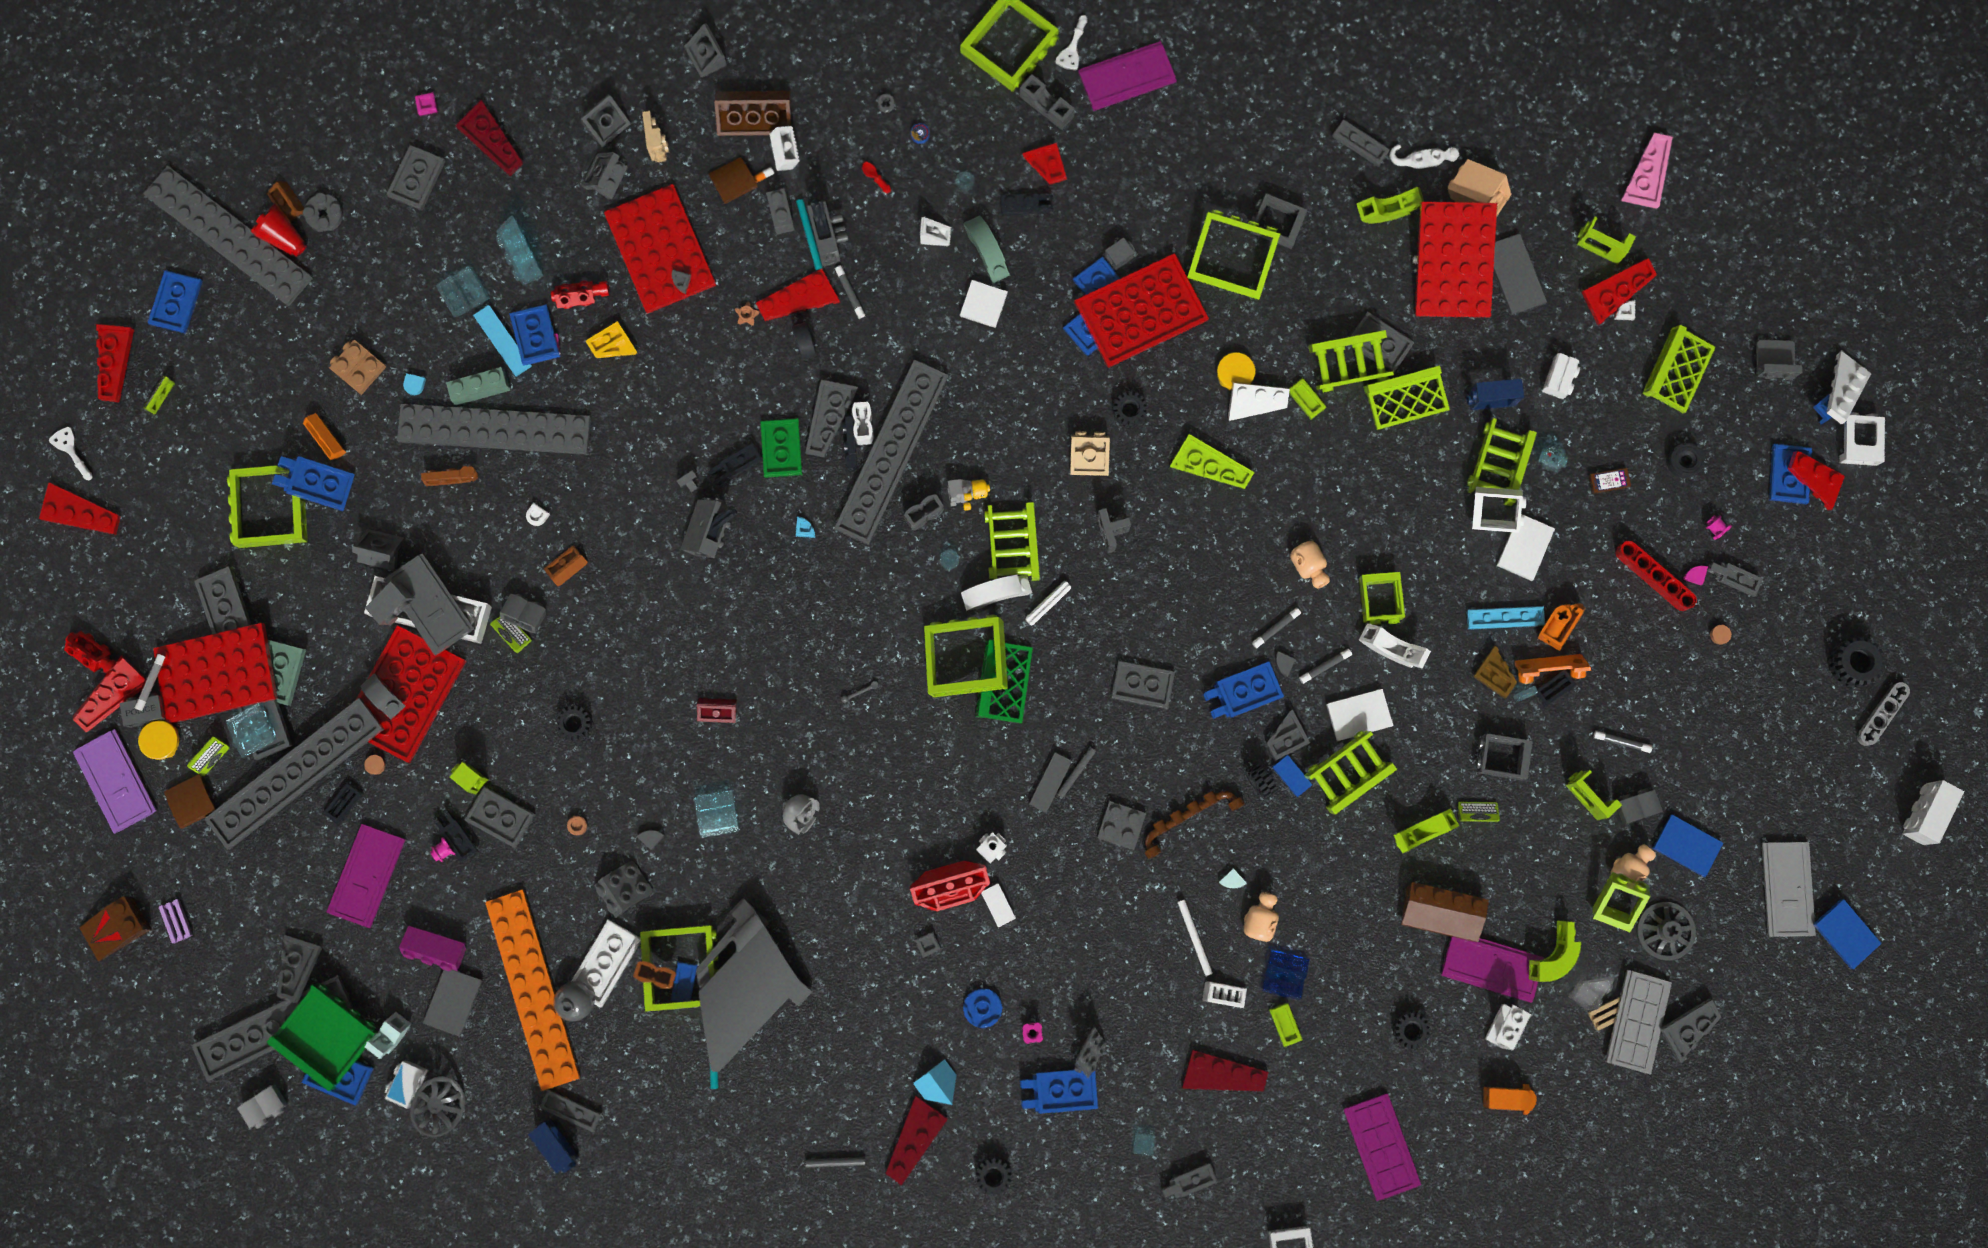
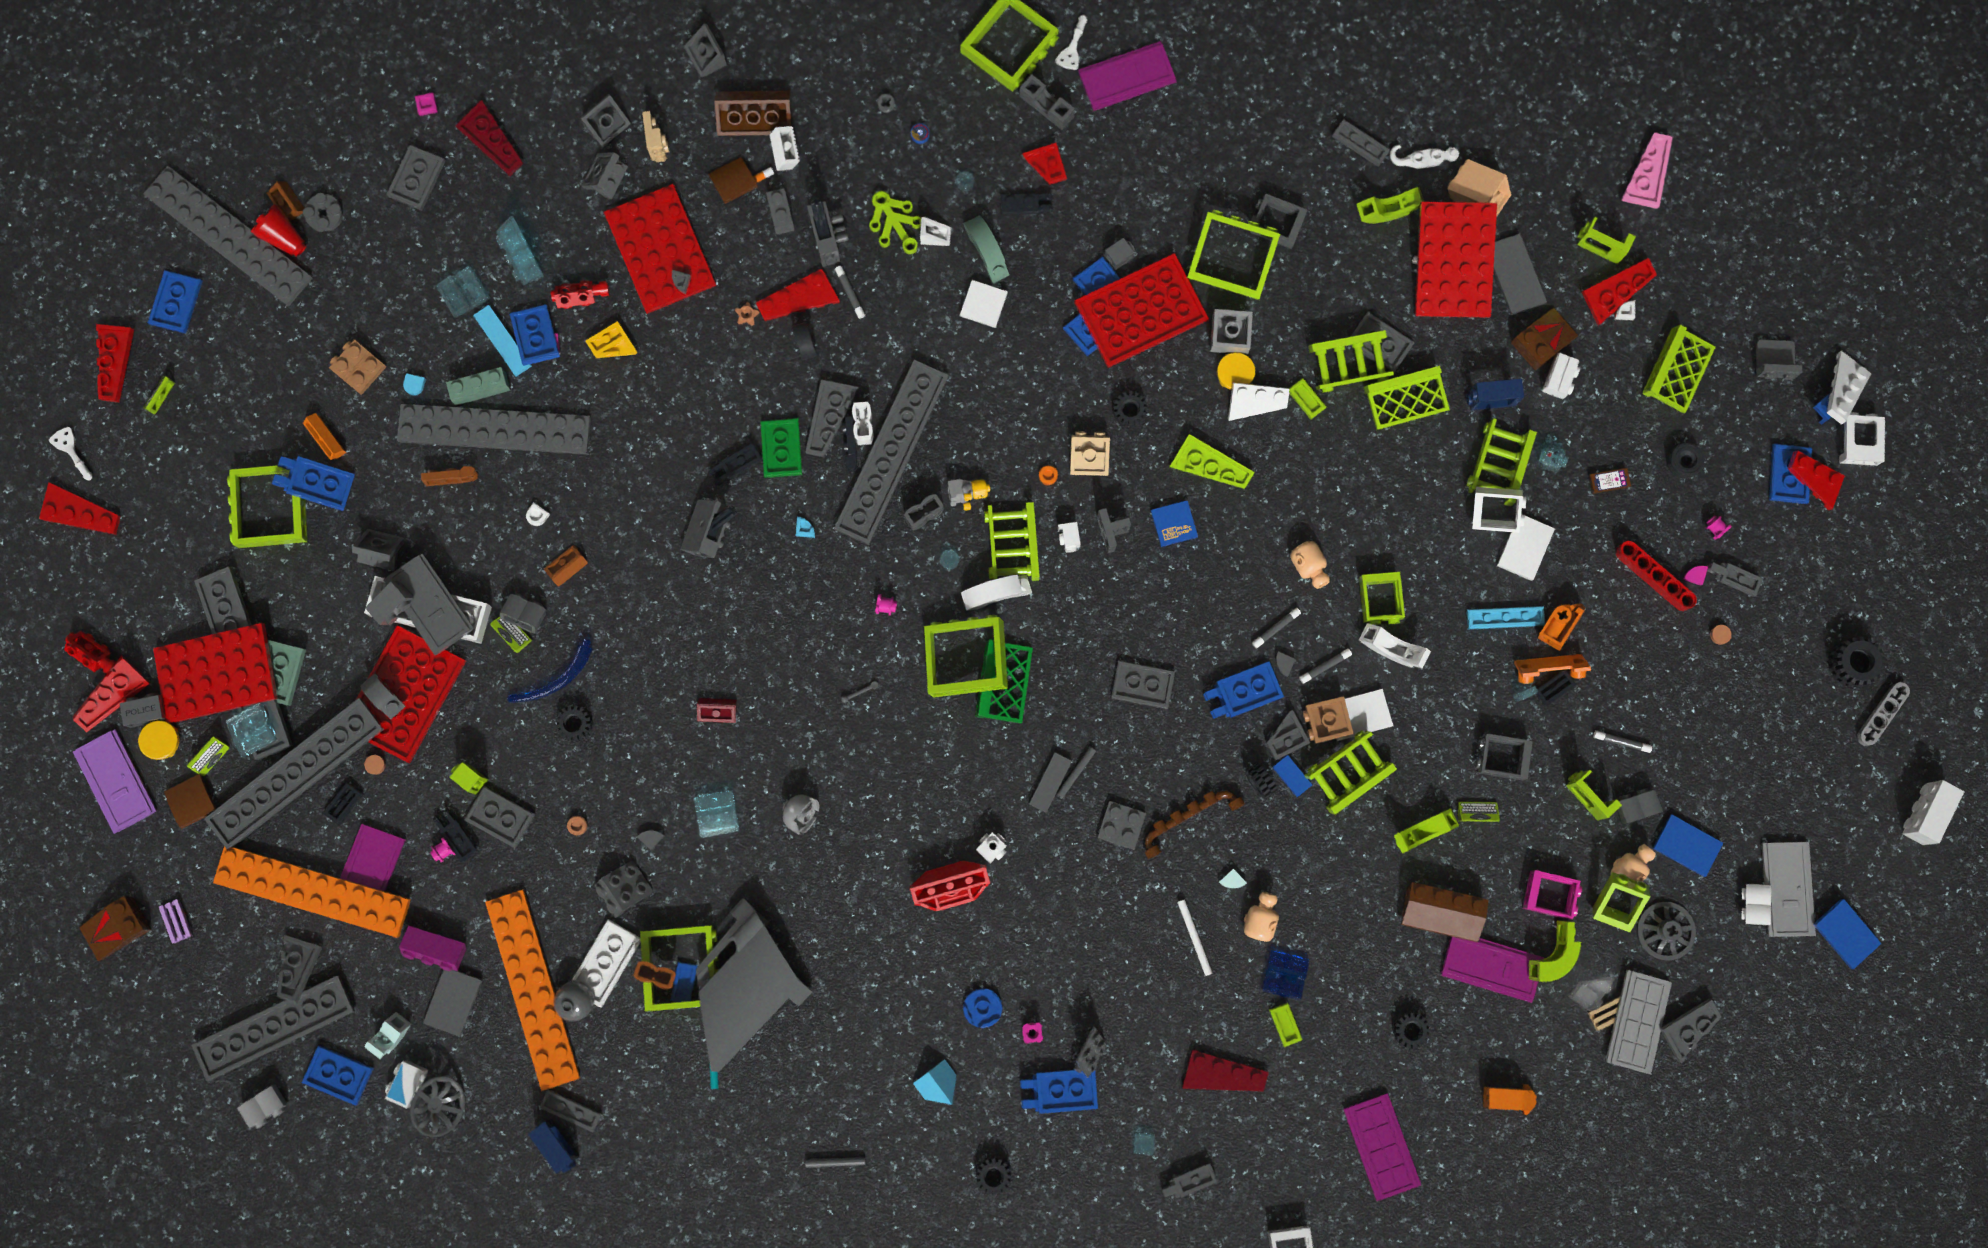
(149, 682): light grey bar -> none
(312, 891): none -> orange plate
(323, 1036): green panel -> none
(575, 667): none -> clear blue animal
(687, 480): dark grey tile -> none
(809, 234): teal bar -> none
(870, 171): red piece -> none
(885, 605): none -> dark pink brick
(893, 219): none -> lime plant
(917, 1134): dark red wing -> none
(927, 944): dark grey tile -> none
(998, 905): white tile -> none
(1048, 475): none -> orange tile
(1048, 602): white axle -> none
(1069, 536): none -> white brick
(1174, 523): none -> blue tile
(1208, 993): white slope -> none
(1231, 331): none -> light grey brick
(1328, 720): none -> medium nougat plate
(1496, 674): pearl gold wing -> none
(1503, 1027): white window -> none
(1533, 888): none -> dark pink window
(1544, 339): none -> reddish brown slope
(1757, 904): none -> white brick

